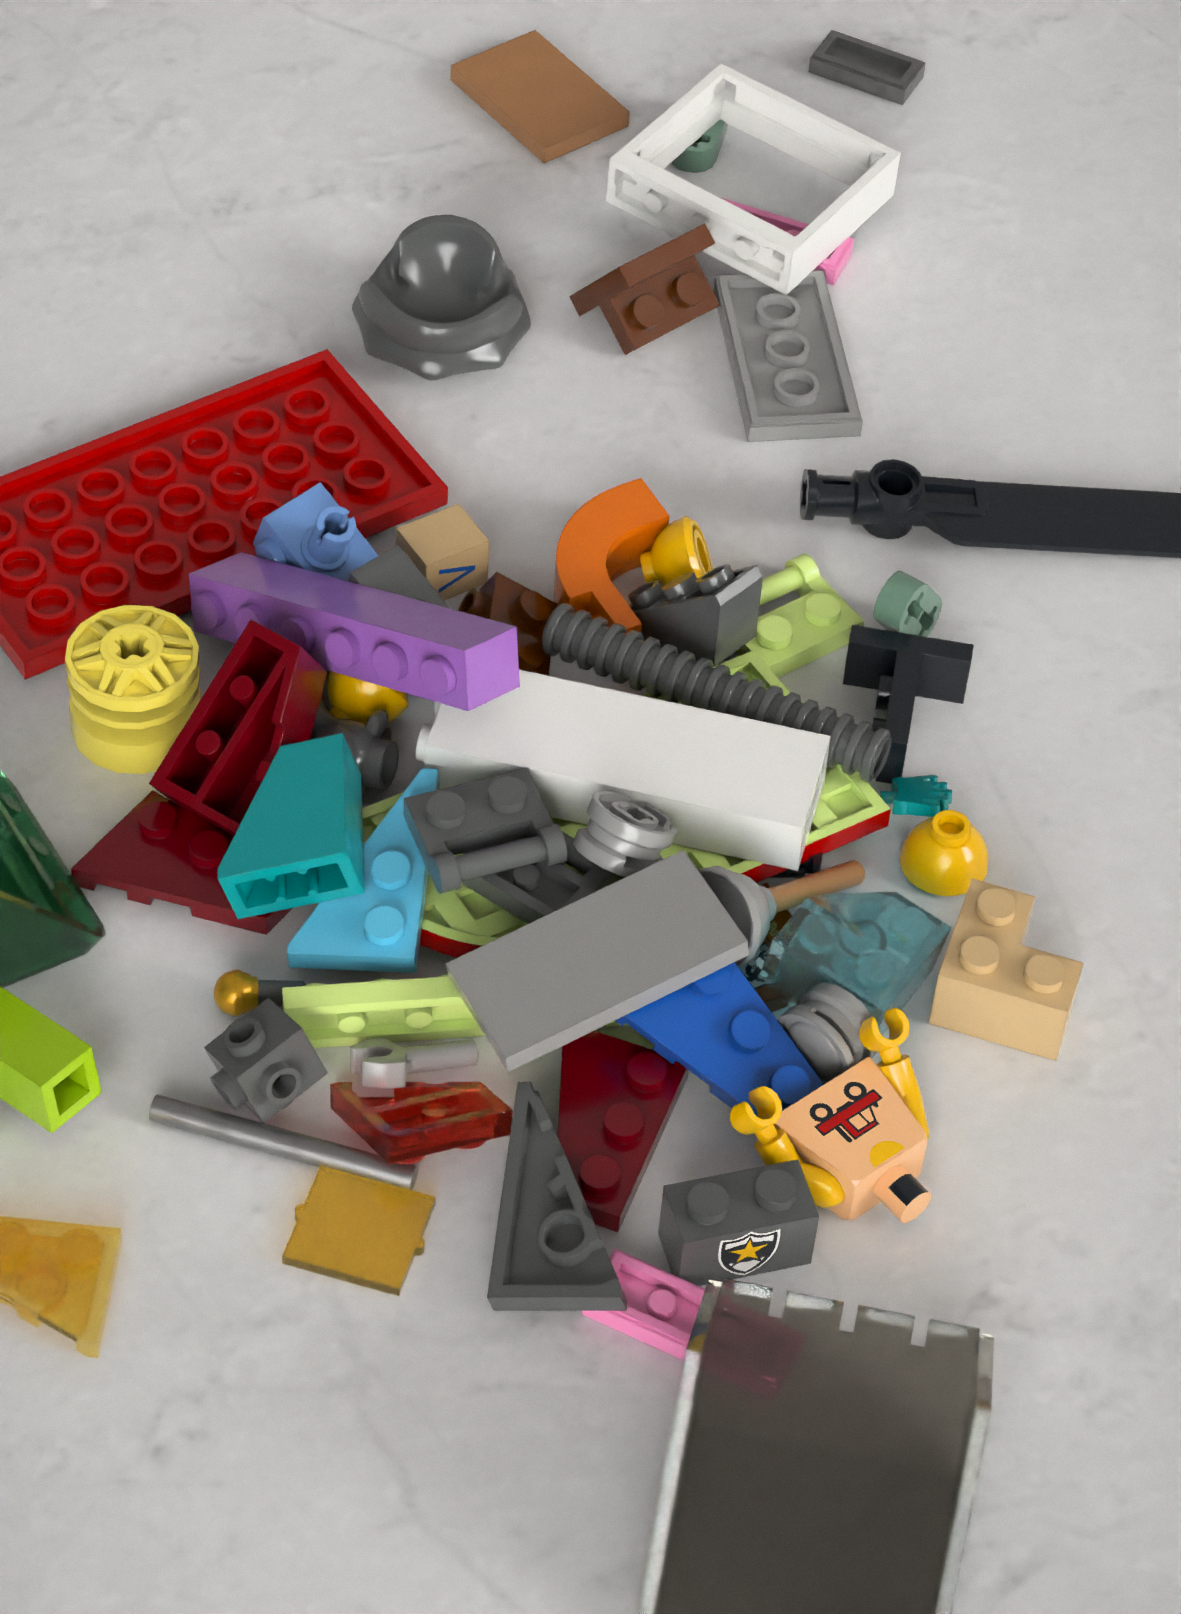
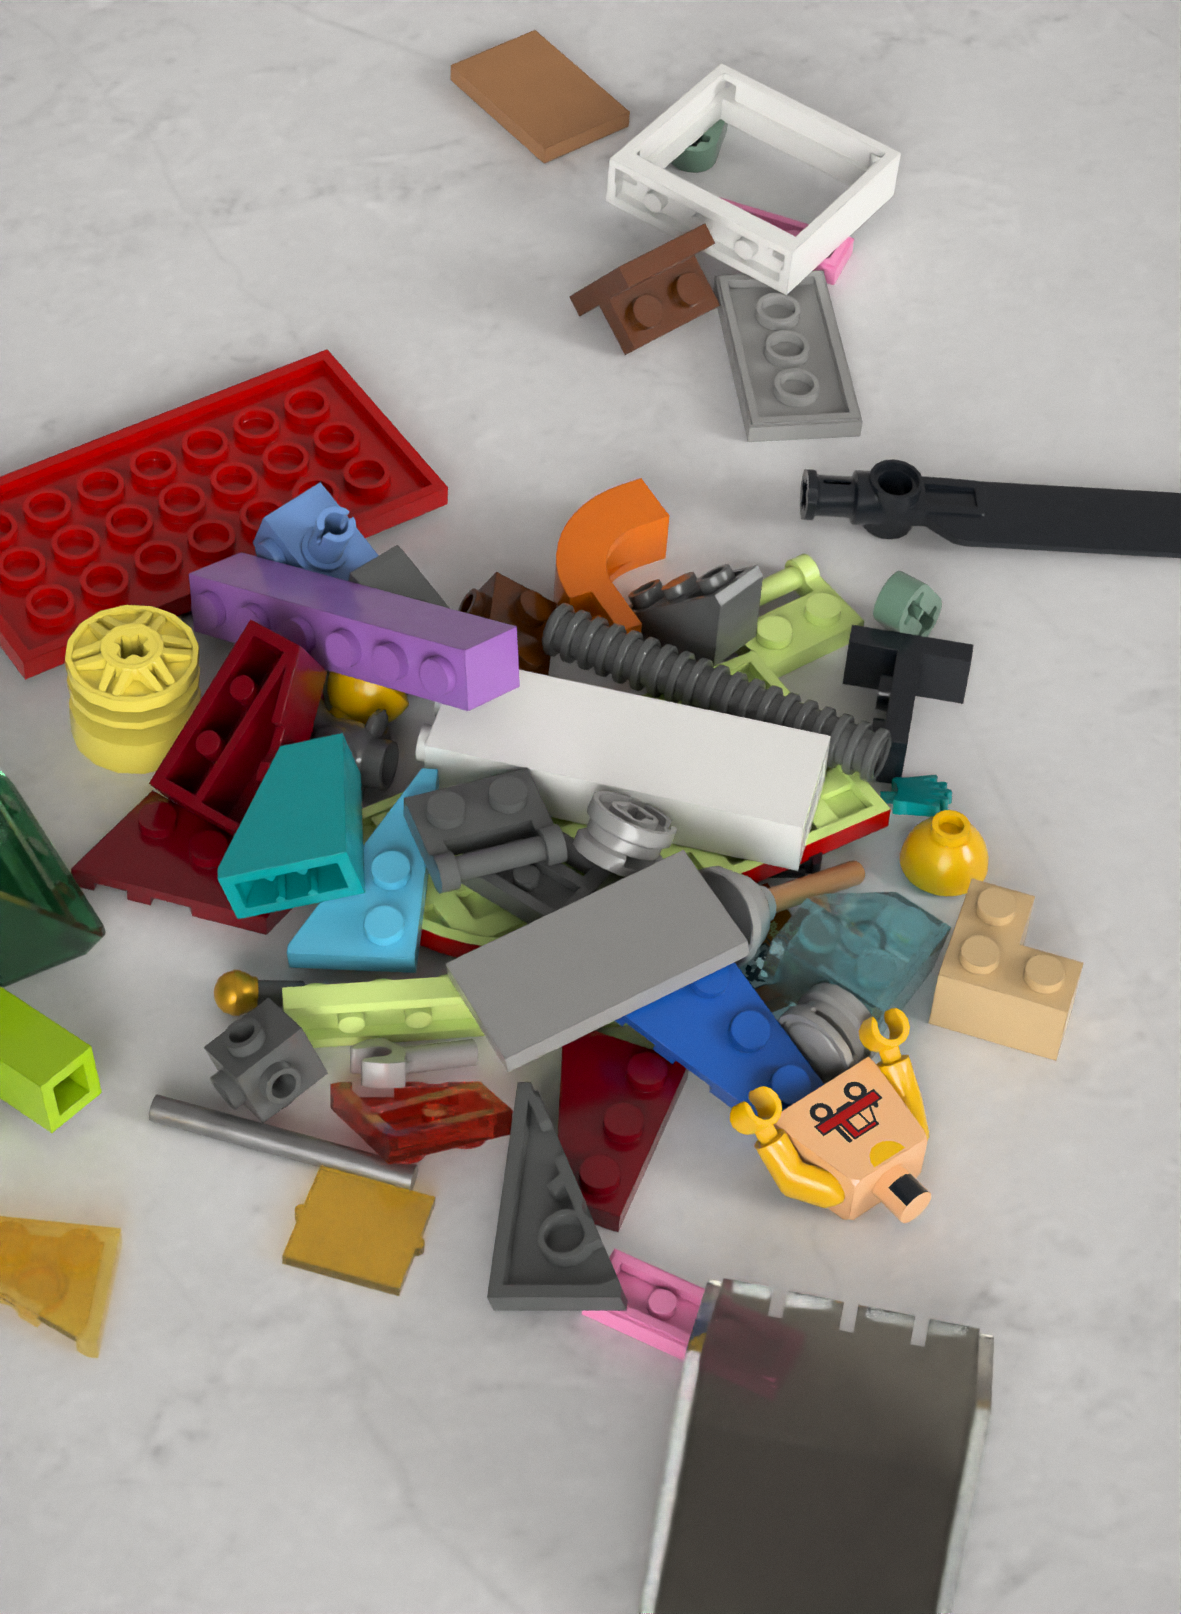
(442, 301): dark grey piece -> none
(447, 550): tan brick -> none
(677, 551): yellow brick -> none
(738, 1223): dark grey brick -> none
(867, 67): flat silver tile -> none

